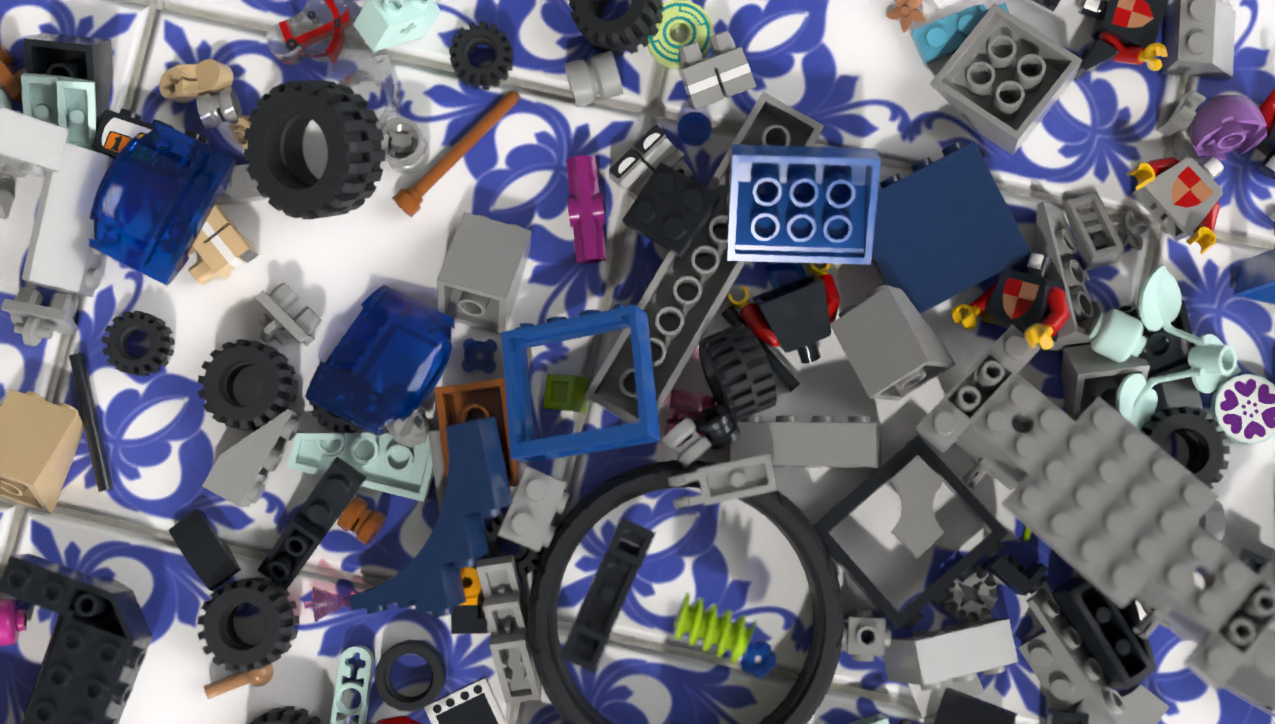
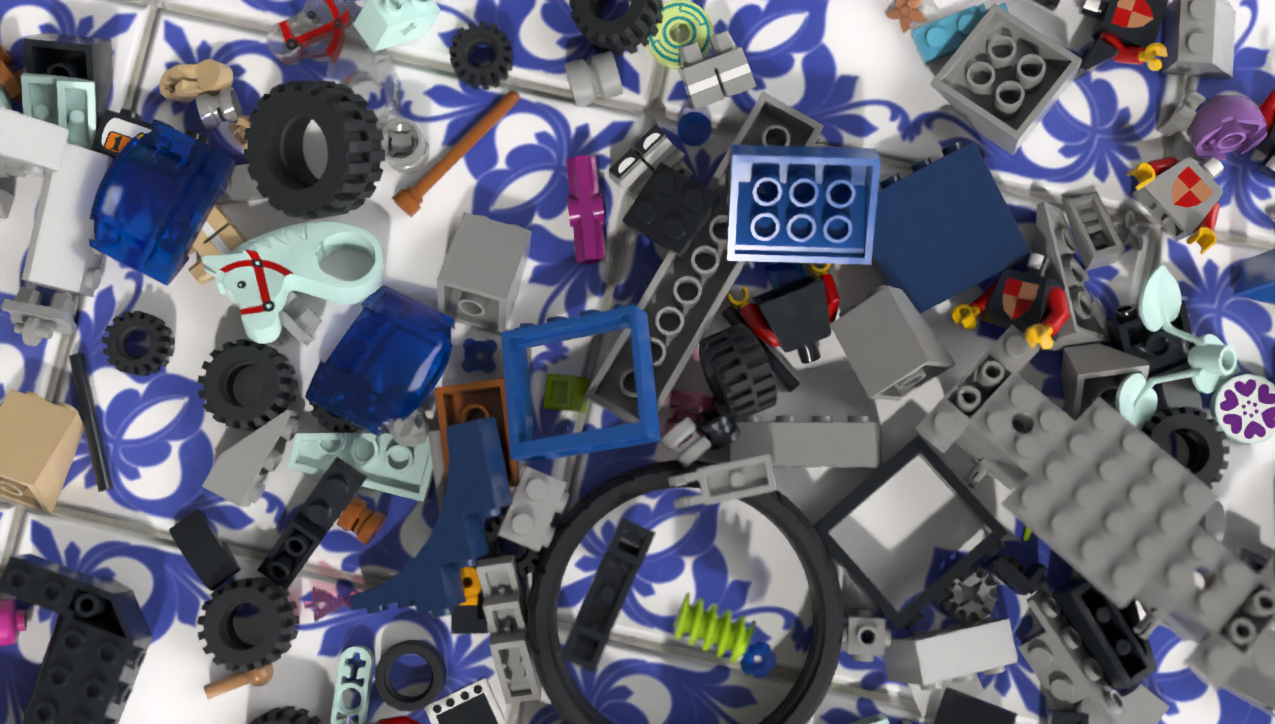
(288, 260): none -> light aqua animal
(917, 523): light grey tile -> none
(1117, 335): light aqua head -> none

